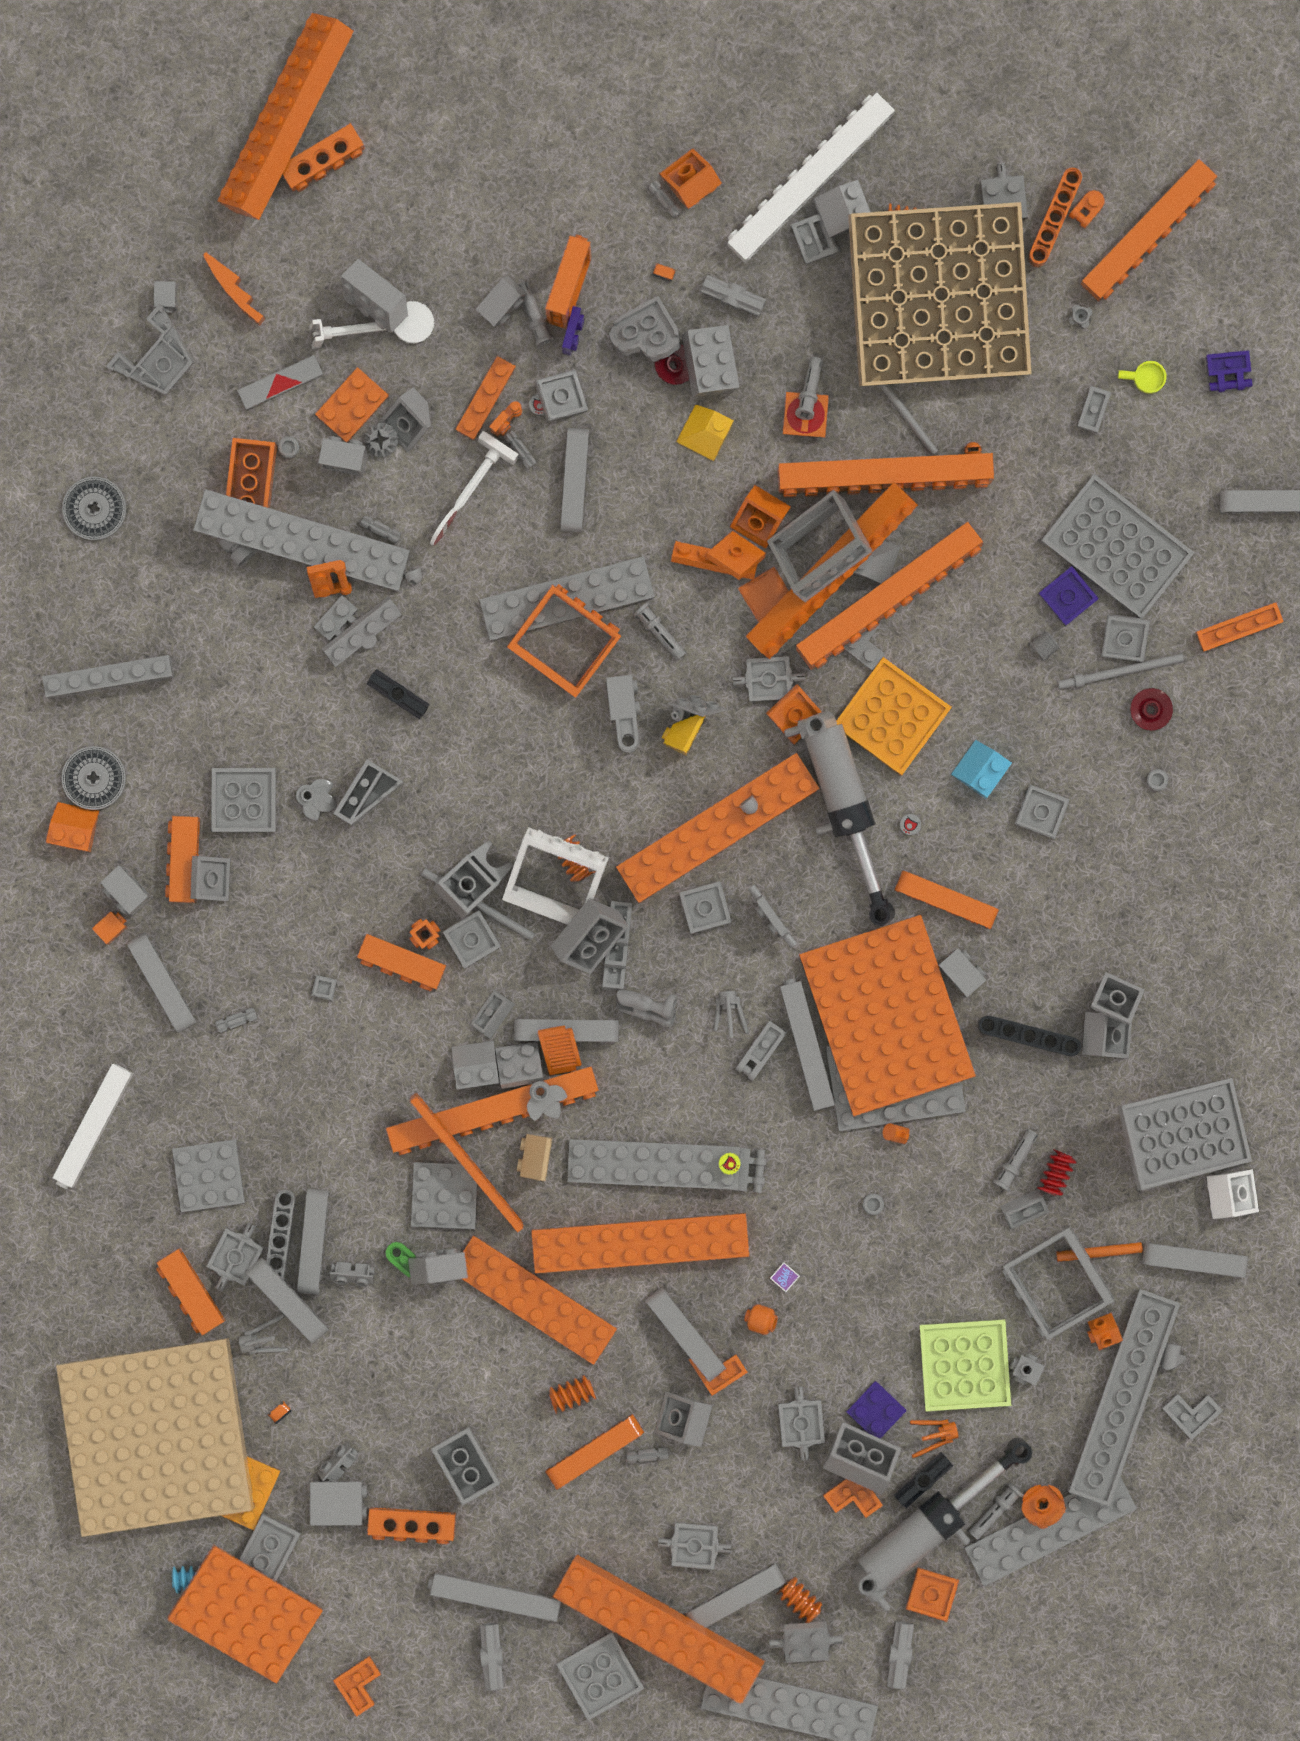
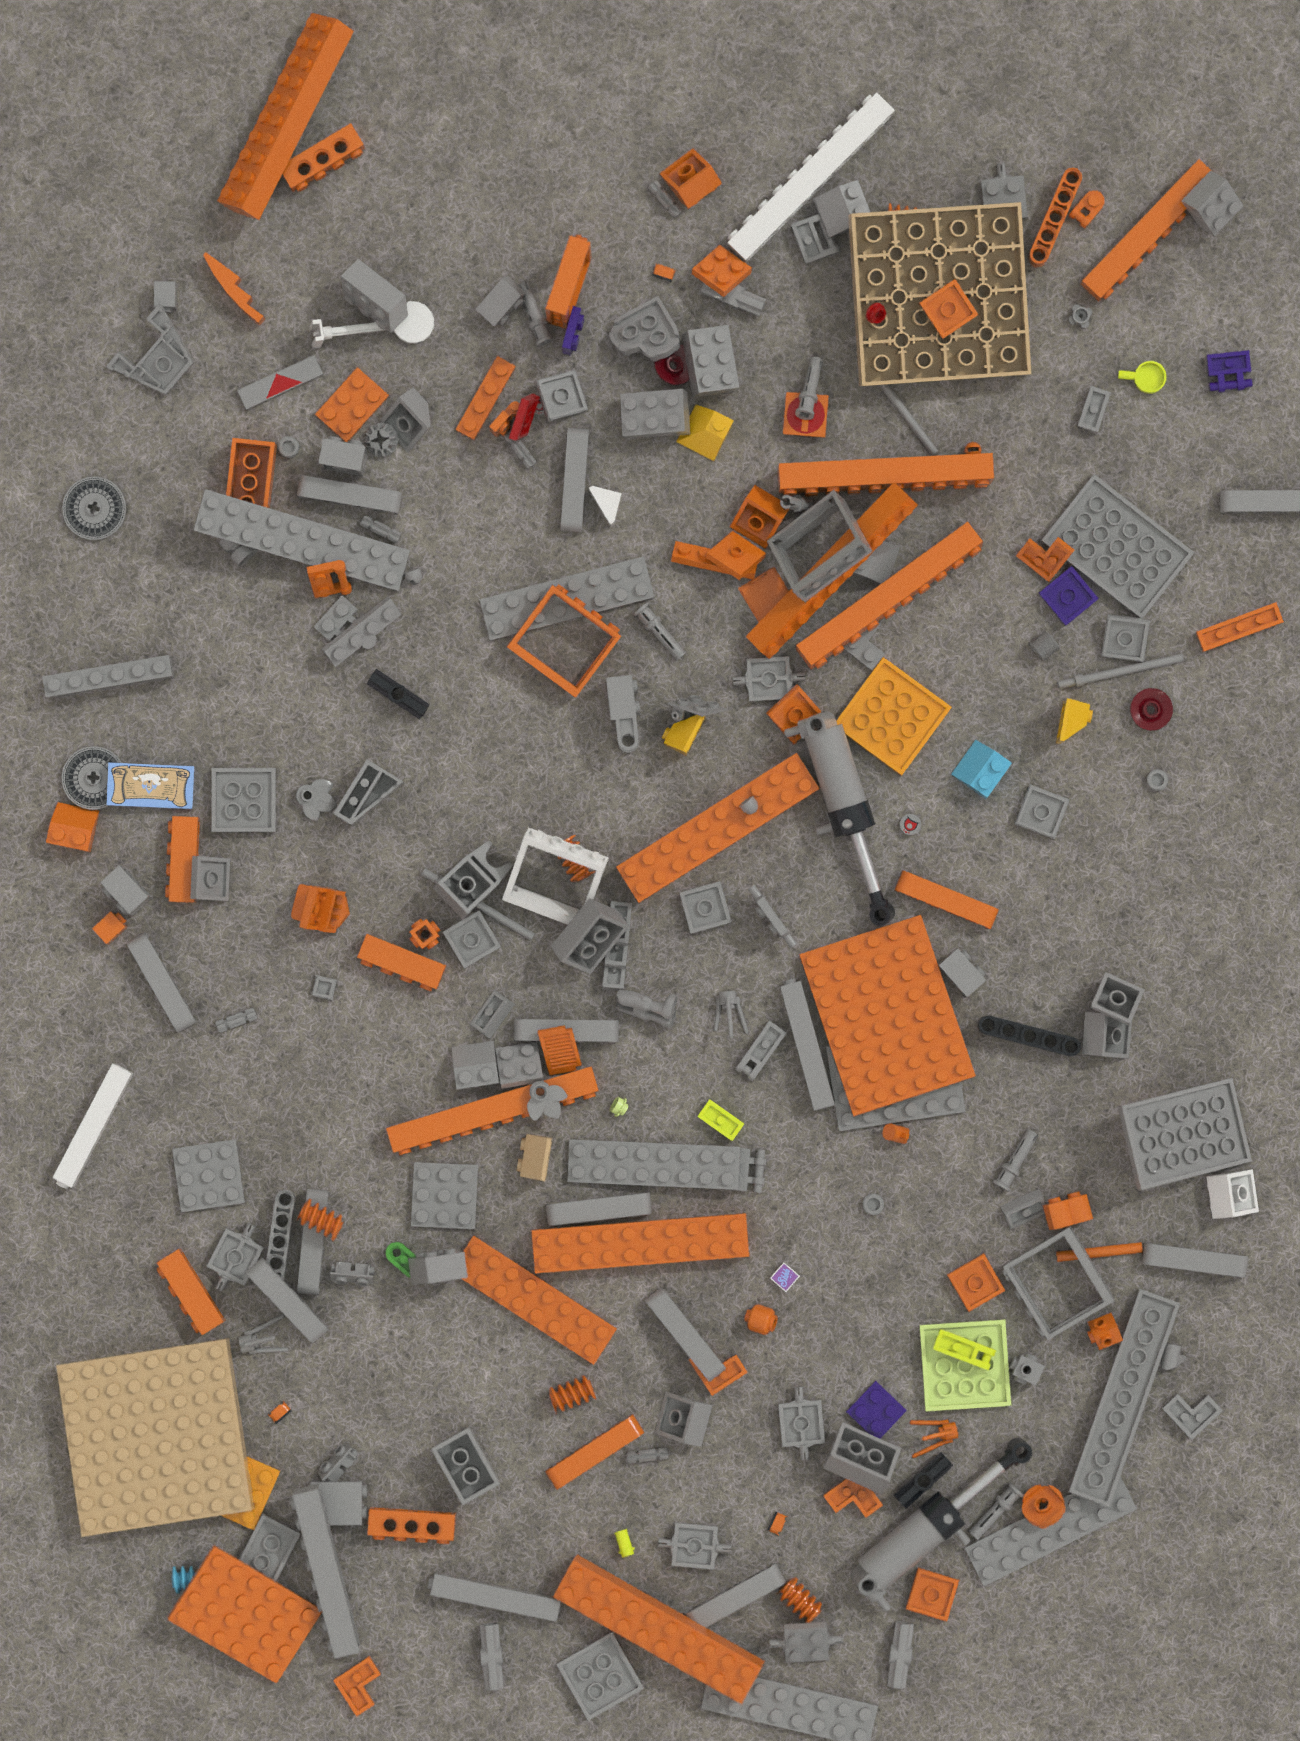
(150, 785): none -> tile
(320, 908): none -> orange piece
(320, 1219): none -> orange piece
(326, 1571): none -> light grey brick
(348, 493): none -> light grey beam
(466, 1162): orange tile -> none
(496, 450): white piece -> none
(524, 417): none -> red tile
(598, 1209): none -> light grey beam
(607, 501): none -> white slope
(619, 1106): none -> yellowish green plate
(624, 1543): none -> neon yellow pin
(655, 414): none -> light grey brick
(720, 1120): none -> neon yellow plate
(721, 270): none -> orange plate
(729, 1163): neon yellow tile -> none
(777, 1523): none -> orange piece
(796, 503): none -> light grey pin
(876, 313): none -> red plate
(948, 309): none -> orange plate
(963, 1349): none -> neon yellow plate
(976, 1282): none -> orange plate
(1045, 562): none -> orange plate
(1057, 1173): red piece -> none
(1067, 1211): none -> orange brick
(1073, 718): none -> yellow slope
(1212, 203): none -> light grey brick

